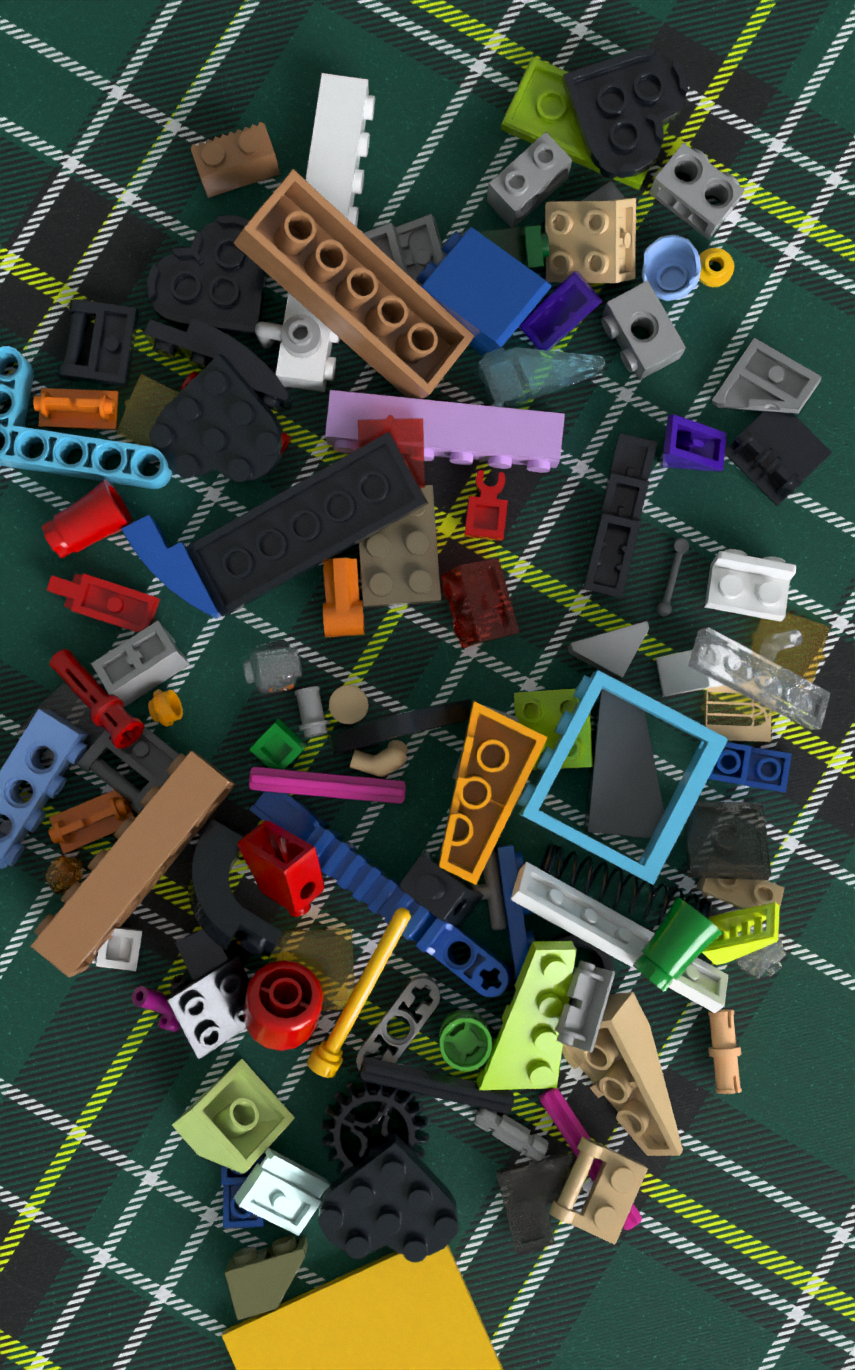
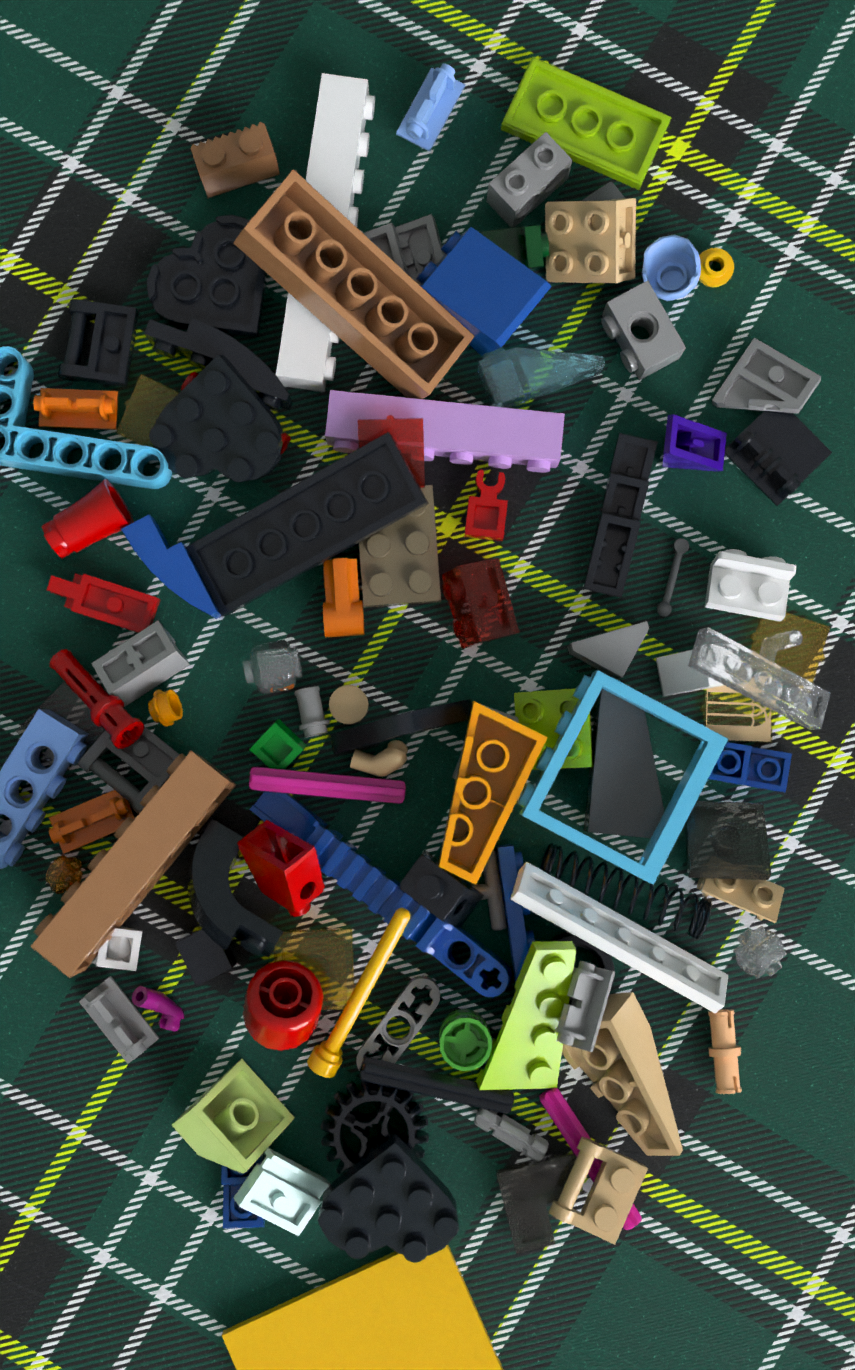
(119, 1019): none -> light grey hinge
(211, 1005): hinge -> none
(263, 1276): olive slope -> none
(303, 348): light grey plate -> none
(431, 107): none -> light blue hinge
(560, 312): dark purple plate -> none
(624, 108): black plate -> none
(676, 944): green plant -> none
(688, 198): light grey brick -> none
(726, 950): neon yellow slope -> none

